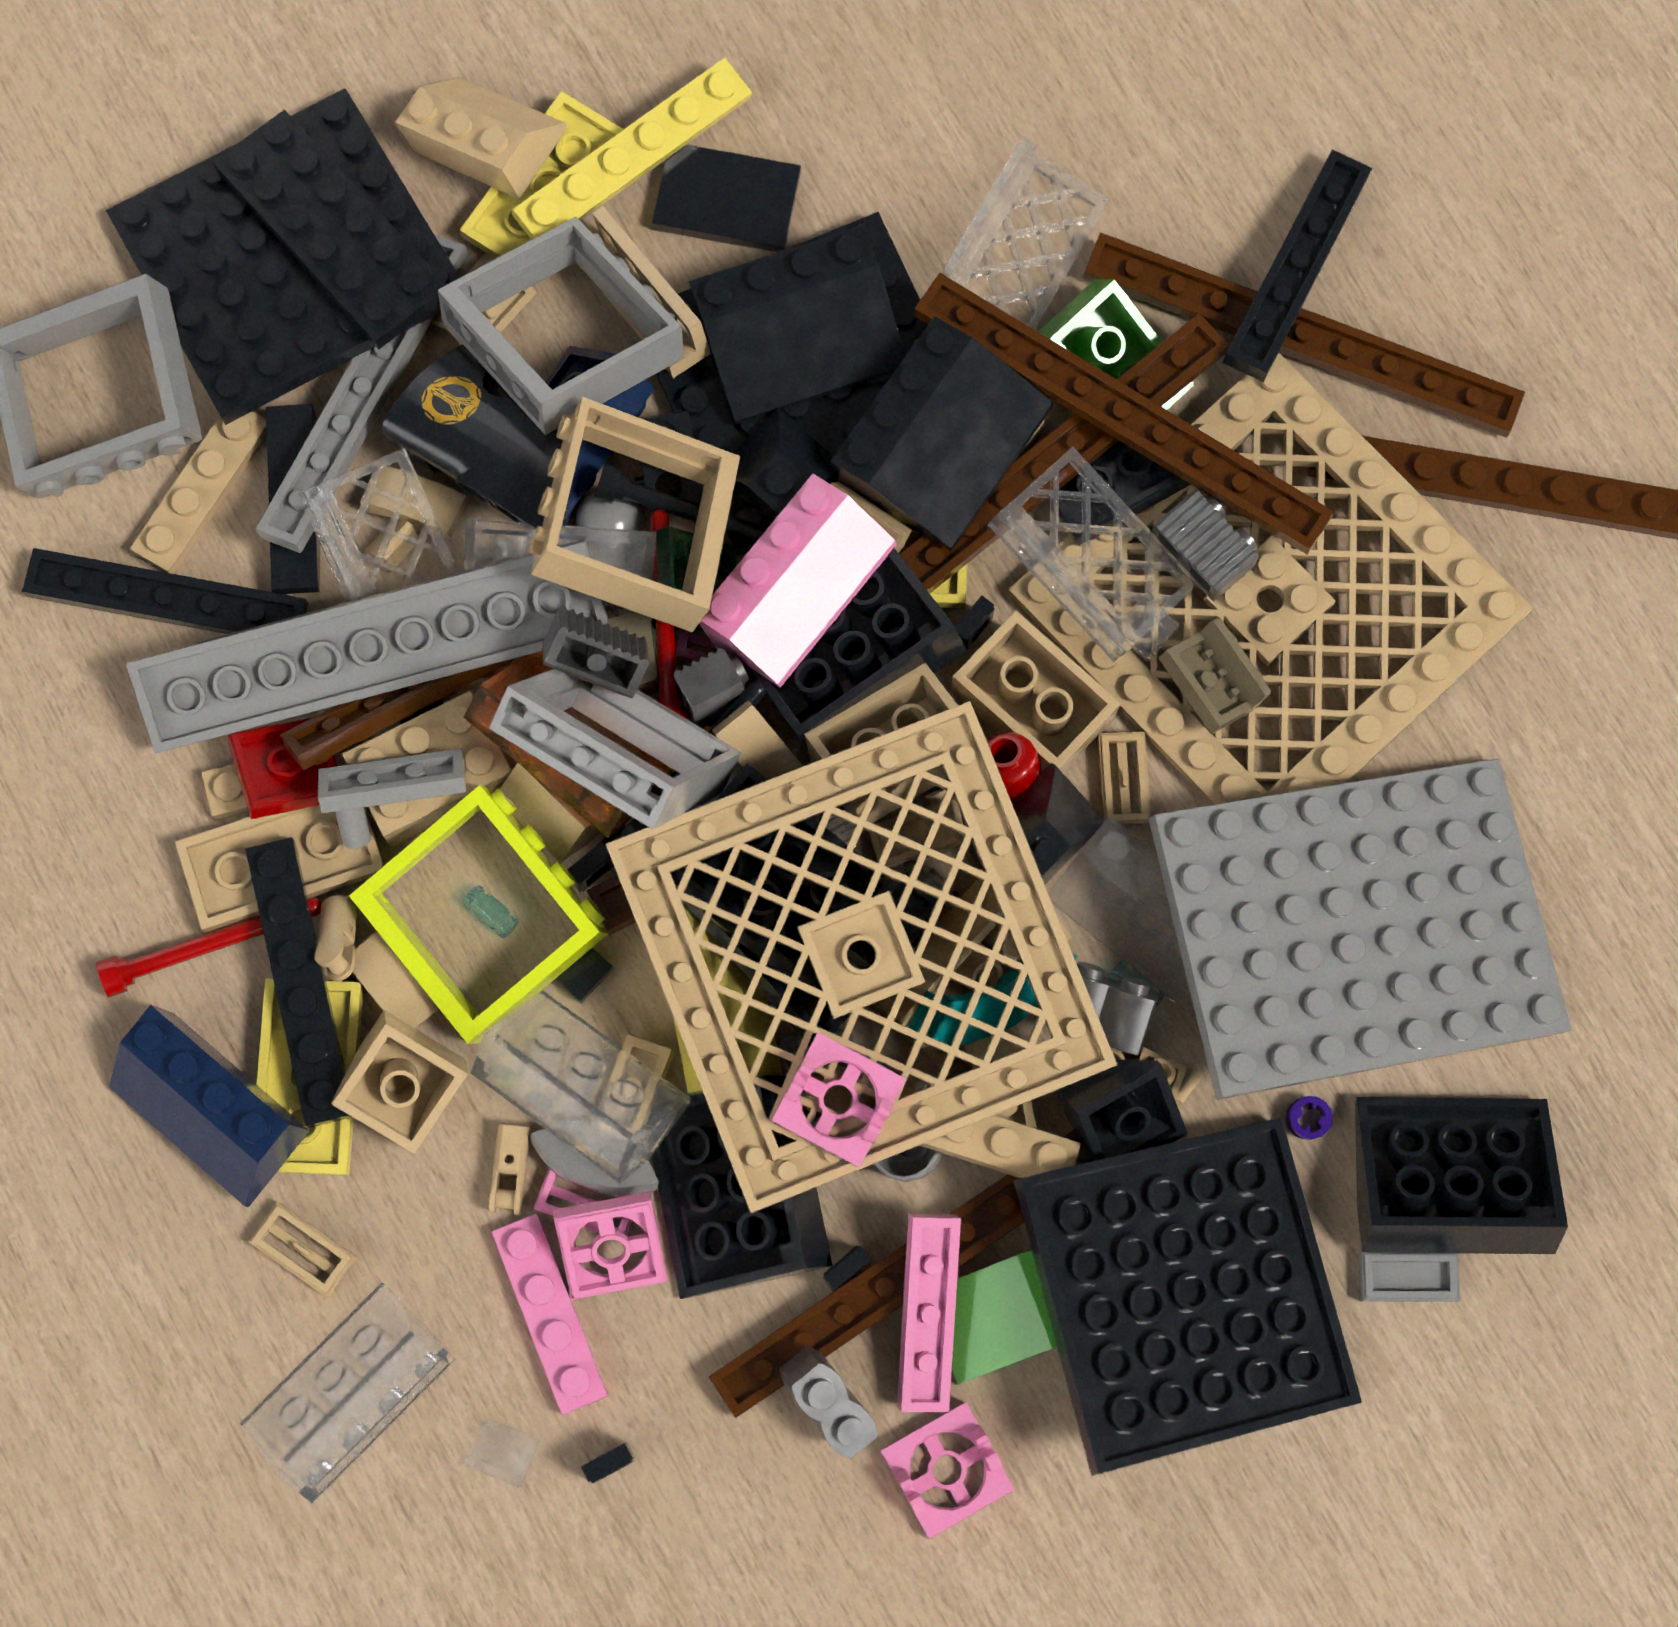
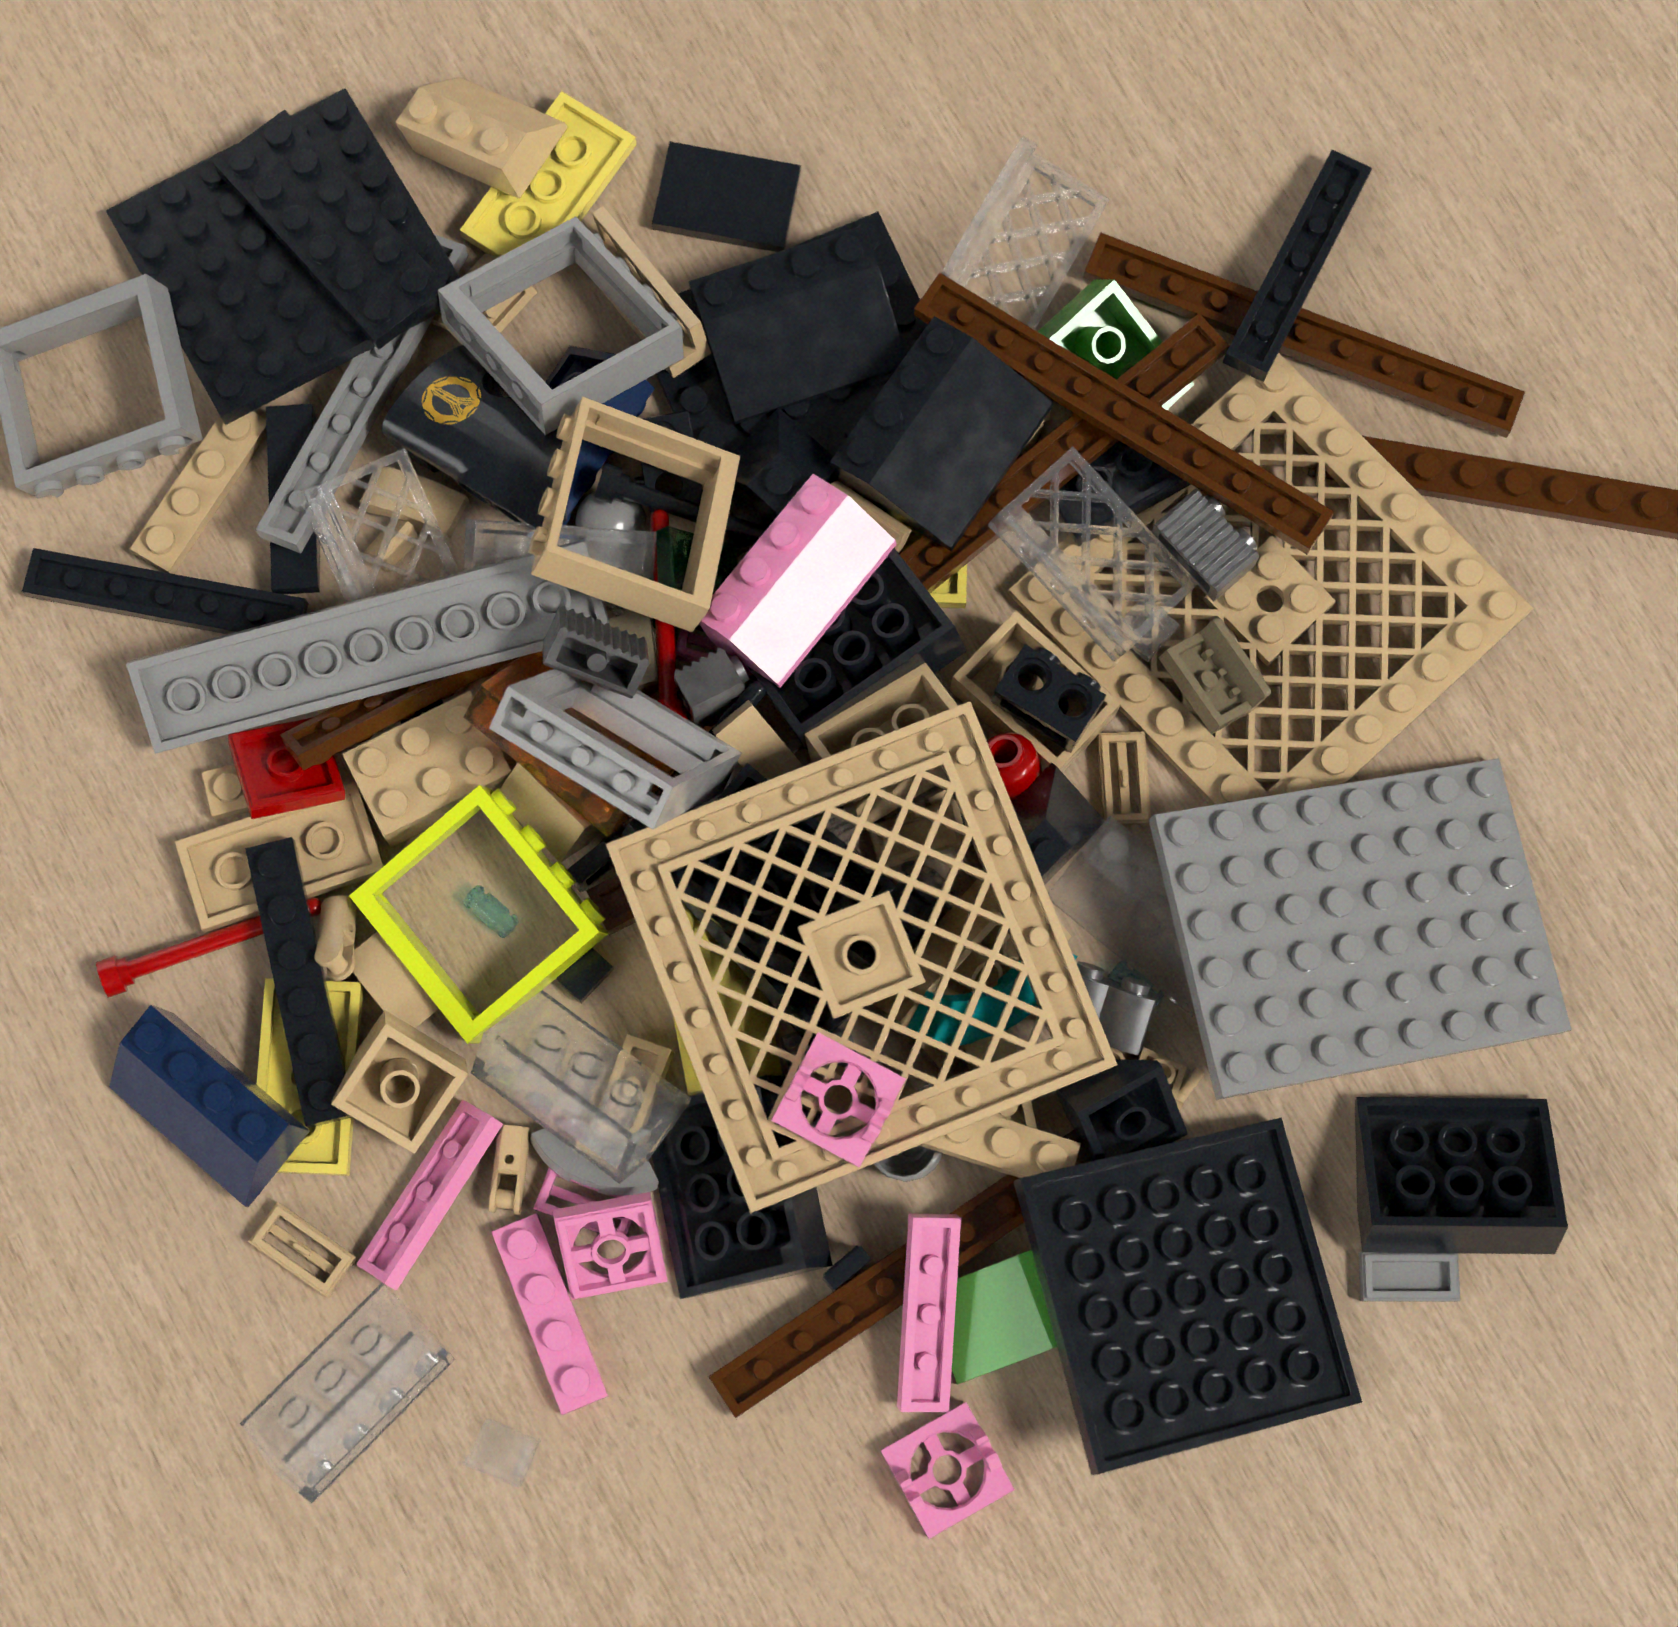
(386, 781): light grey piece -> none
(429, 1194): none -> bright pink plate
(608, 1463): black tile -> none
(634, 150): light yellow plate -> none
(828, 1402): flat silver brick -> none
(975, 621): black tile -> none
(1041, 707): none -> black brick
(1295, 1112): dark purple bush -> none

